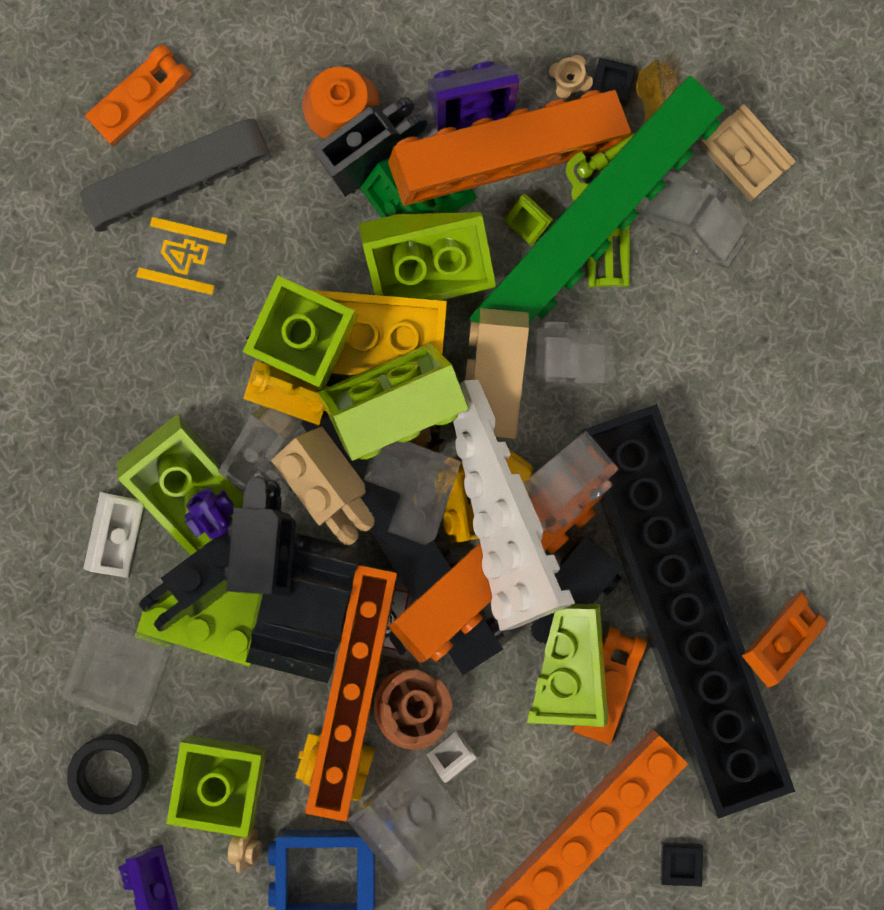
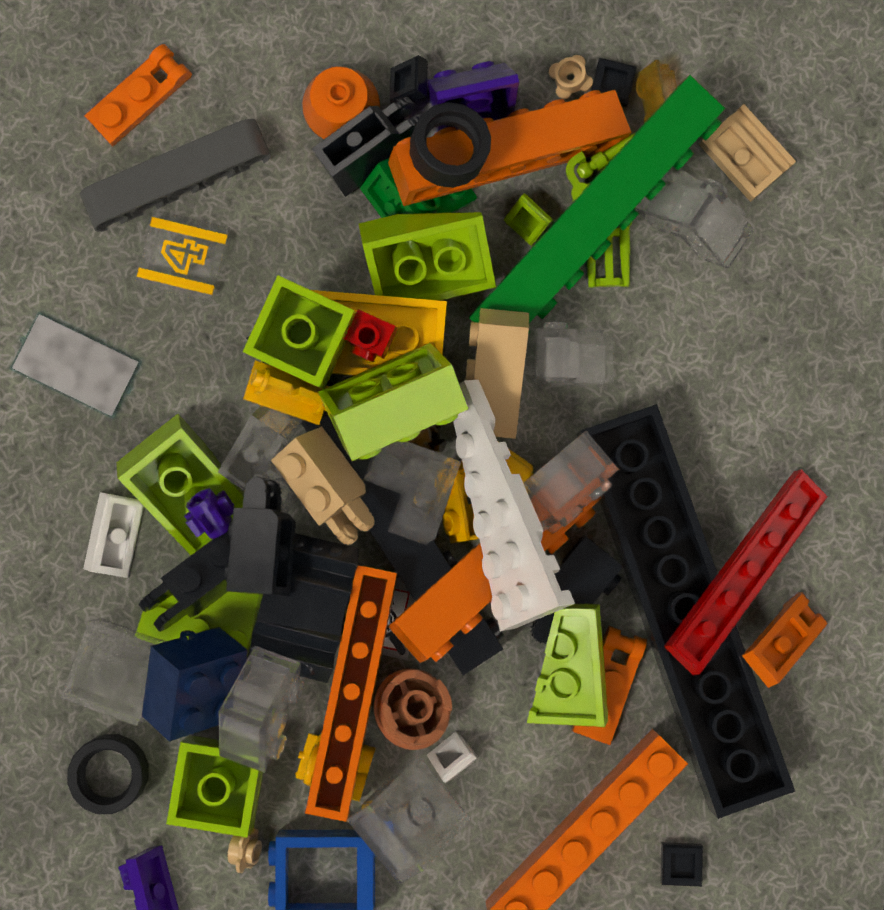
(75, 365): none -> flat silver piece
(190, 681): none -> dark blue brick
(257, 707): none -> clear brick
(370, 336): none -> red plate
(409, 79): none -> black tile
(465, 120): none -> black tyre
(745, 572): none -> red tile

